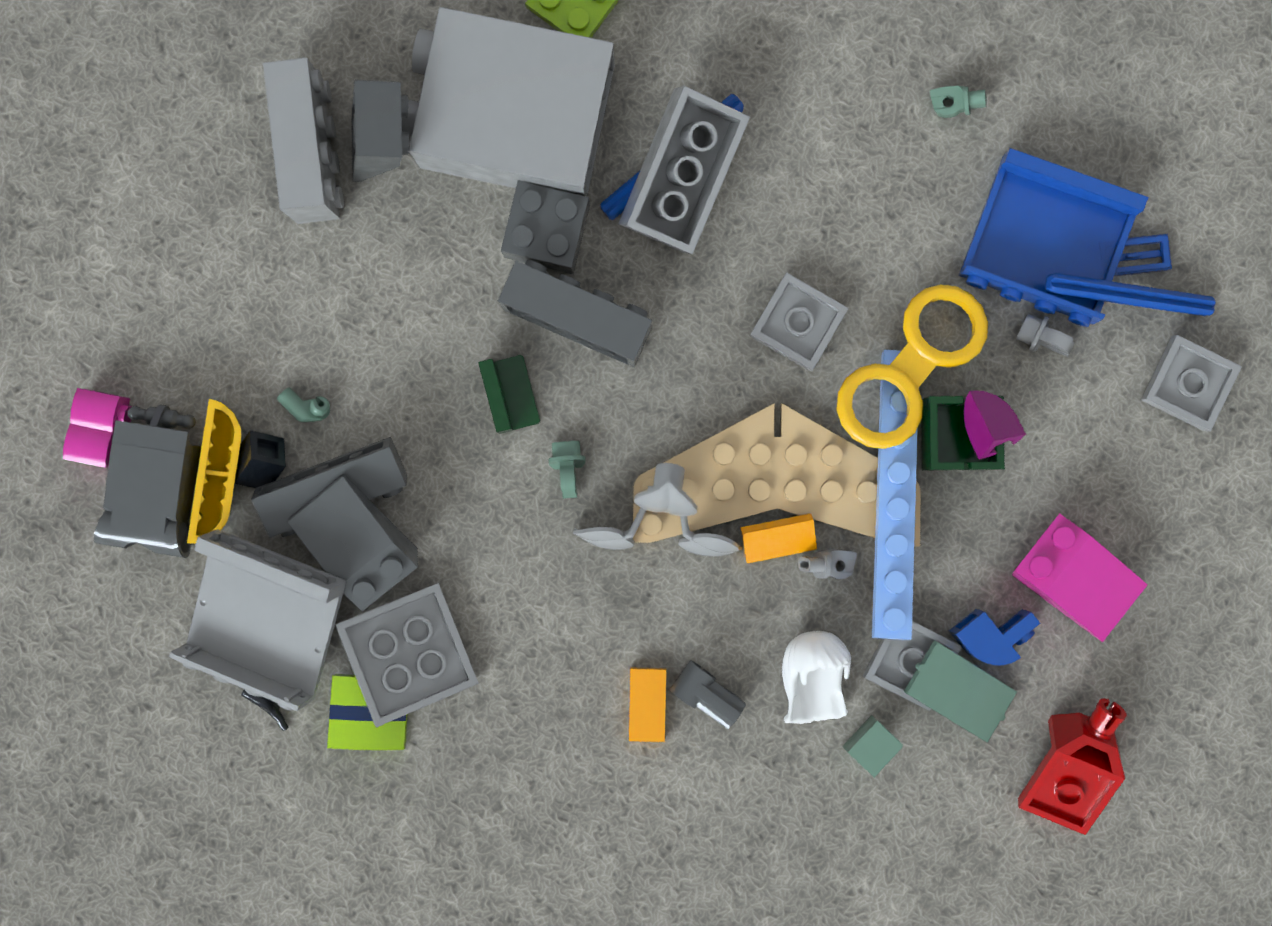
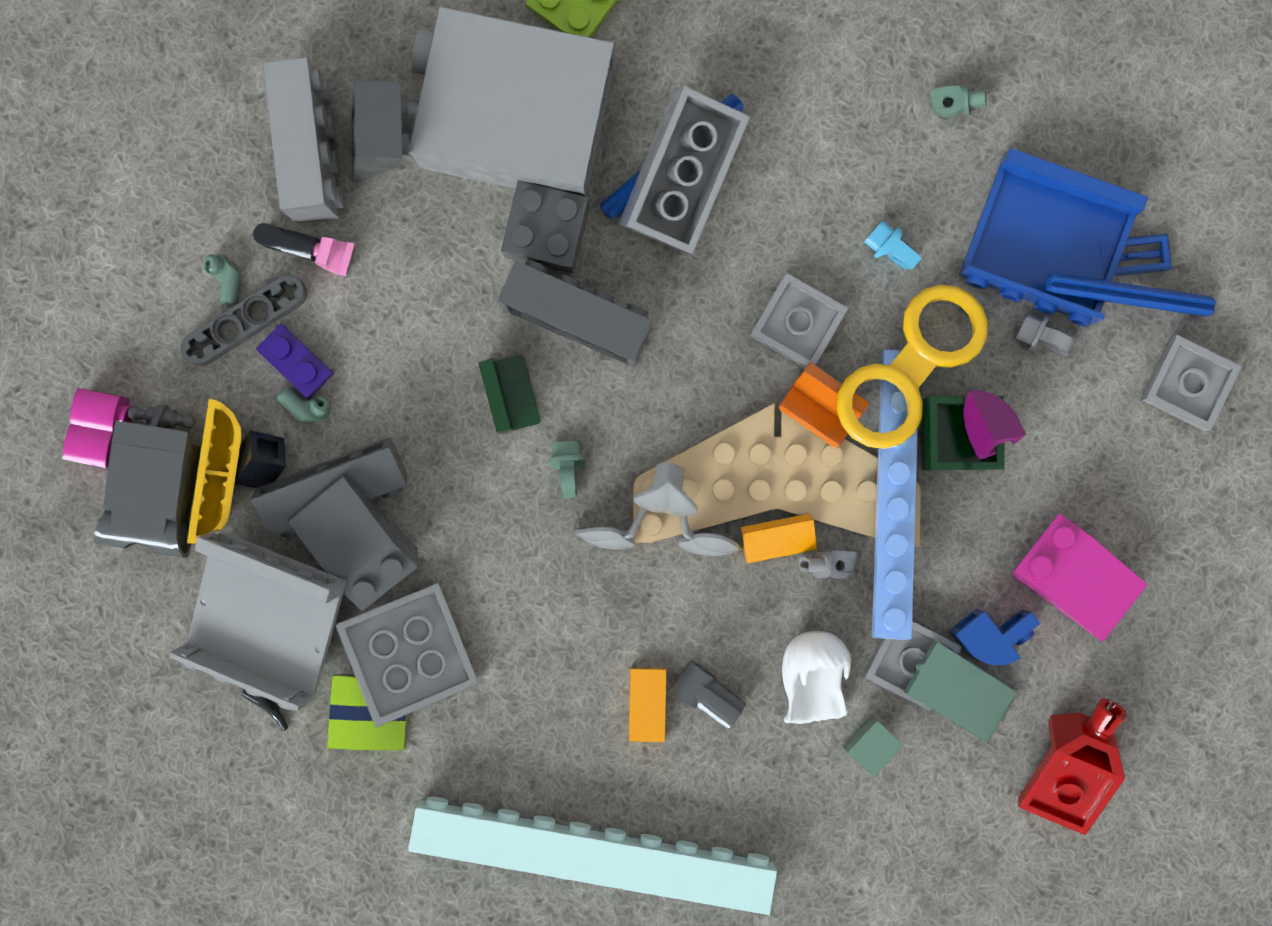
(226, 274): none -> sand green arm
(246, 324): none -> dark grey beam
(295, 361): none -> dark purple plate
(326, 253): none -> piece
(593, 856): none -> light aqua brick
(814, 404): none -> orange panel
(887, 241): none -> medium azure piece

